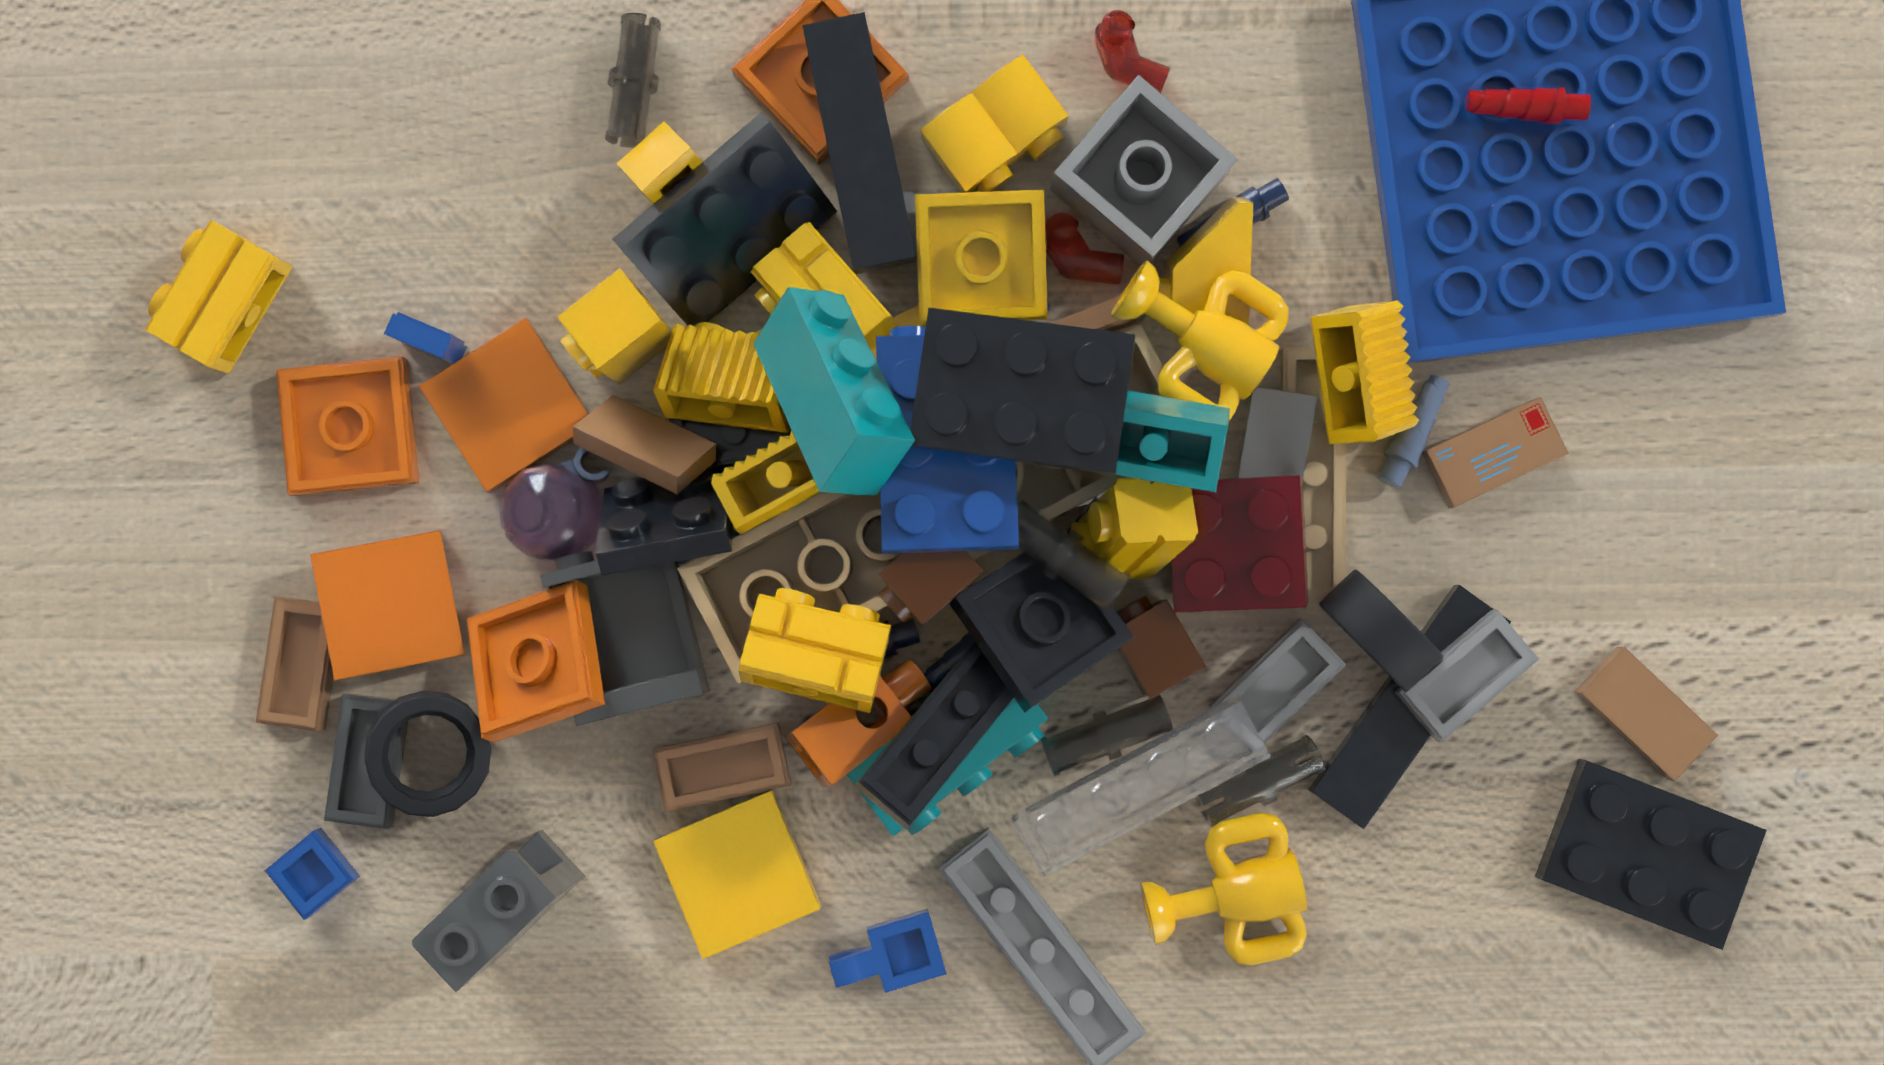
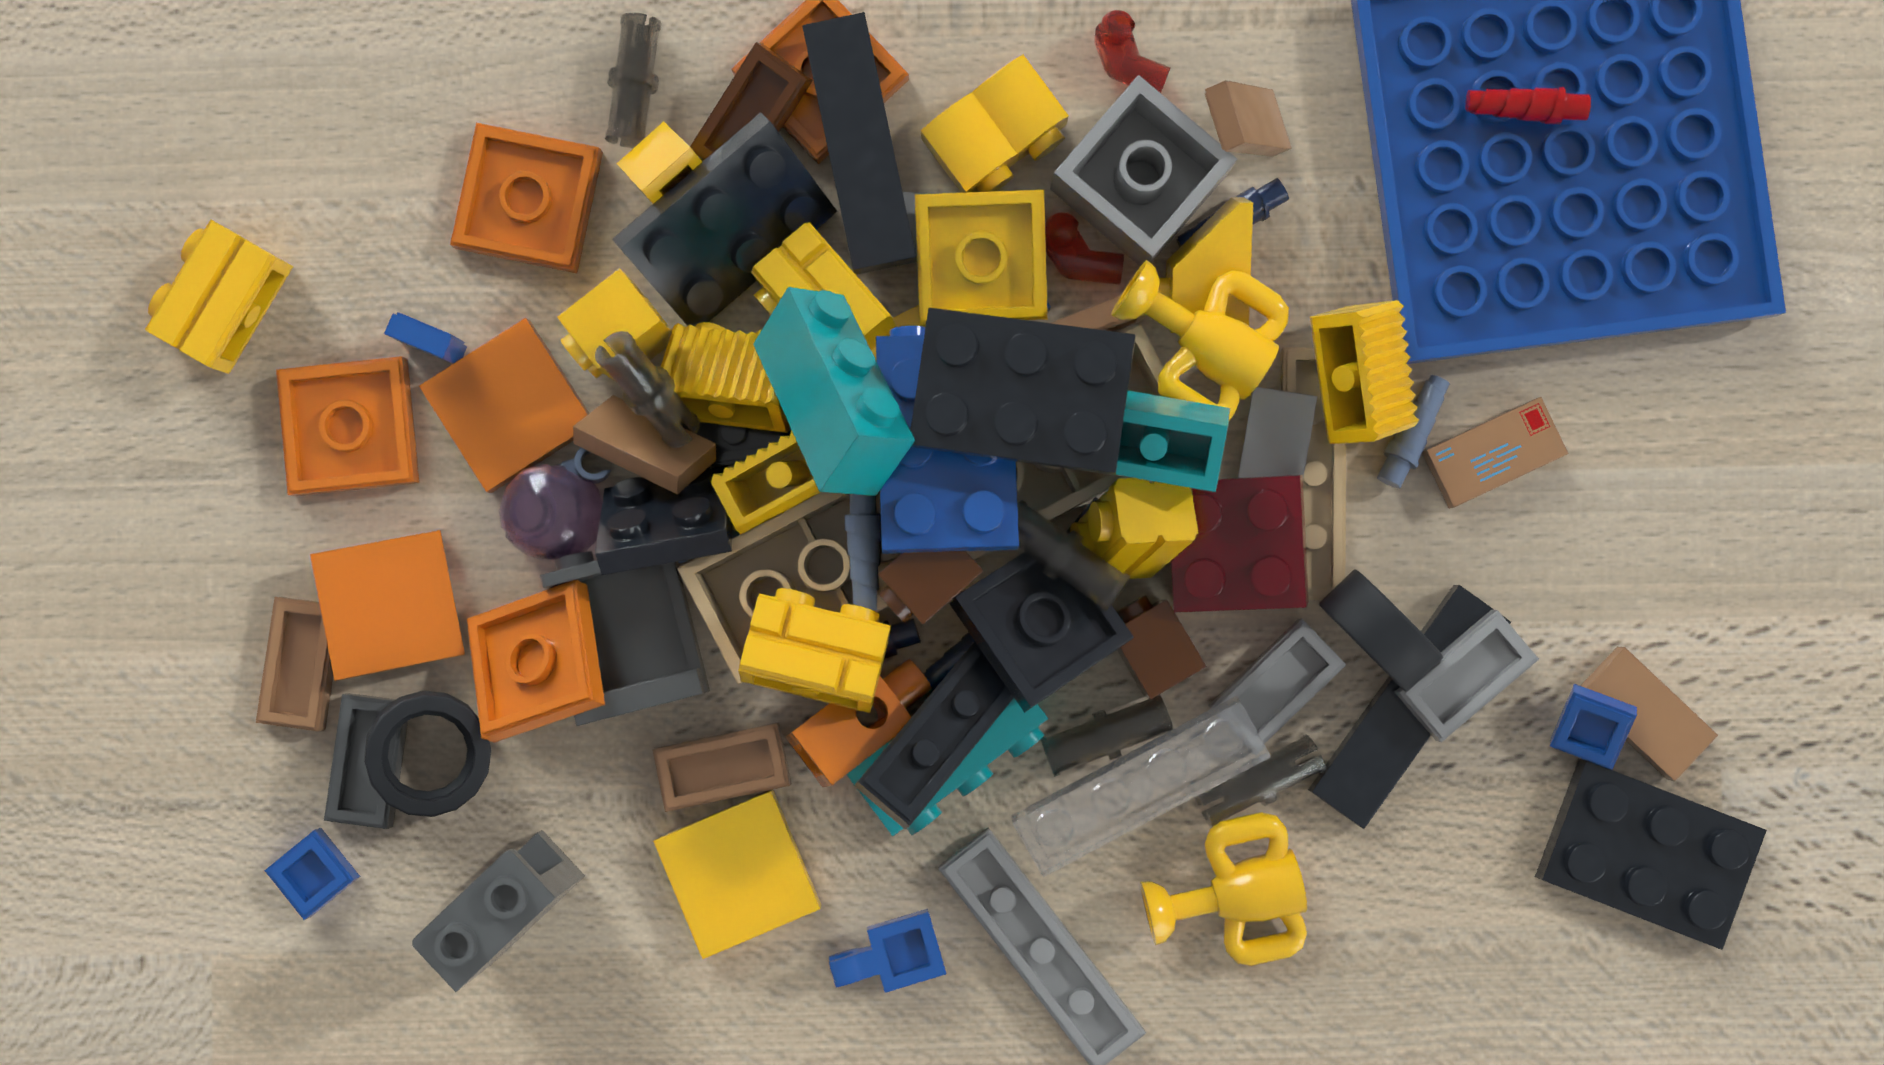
(526, 198): none -> orange tile
(647, 389): none -> clear smoke pin
(762, 86): none -> reddish brown tile
(863, 547): none -> sand blue animal
(1247, 119): none -> medium nougat tile
(1593, 726): none -> blue tile

